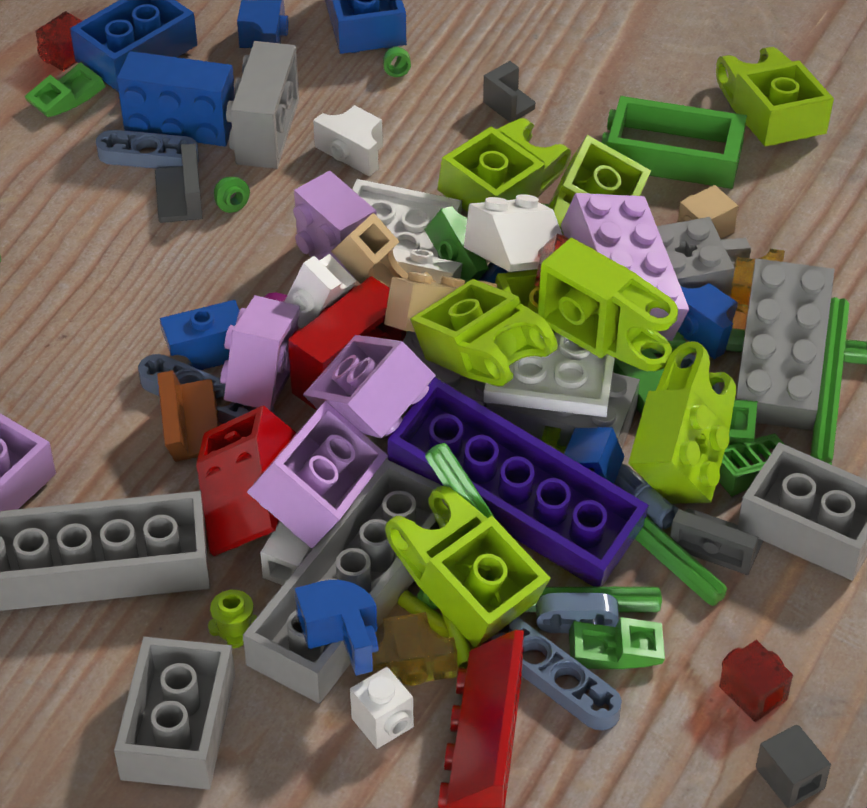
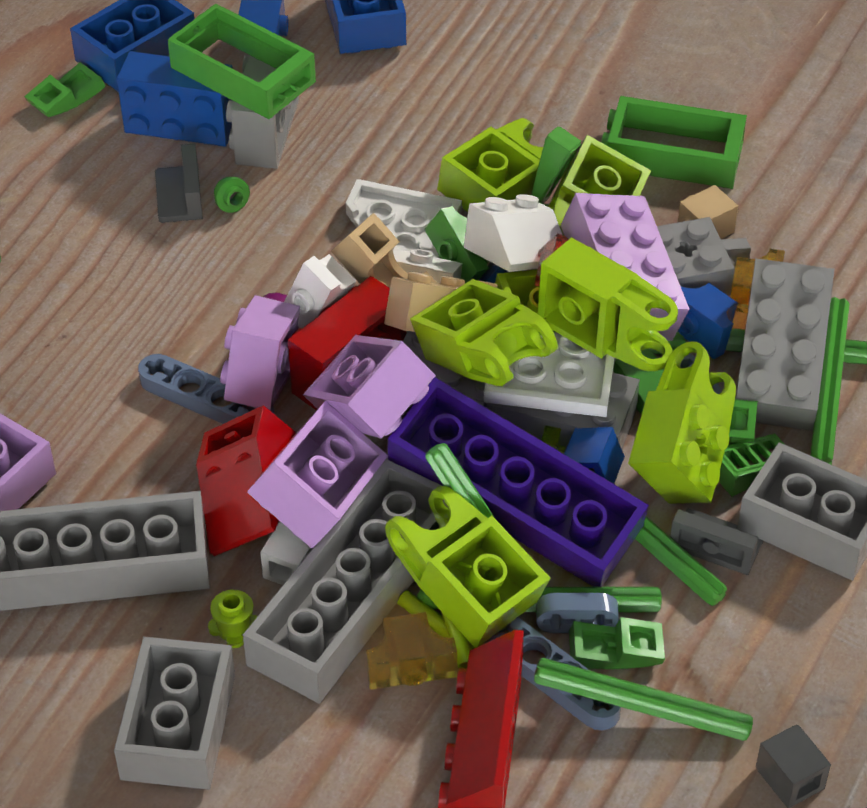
(55, 41): clear red brick -> none
(115, 144): sand blue beam -> none
(186, 414): dark orange panel -> none
(200, 334): blue brick -> none
(292, 62): none -> bright green window
(327, 214): lavender brick -> none
(339, 612): blue brick -> none
(350, 138): white brick -> none
(382, 707): white brick -> none
(402, 62): bright green hinge -> none
(503, 95): dark grey panel -> none
(555, 158): none -> bright green slope
(643, 699): none -> bright green axle
(659, 508): sand blue axle -> none
(755, 679): clear red brick -> none
(776, 95): lime brick -> none

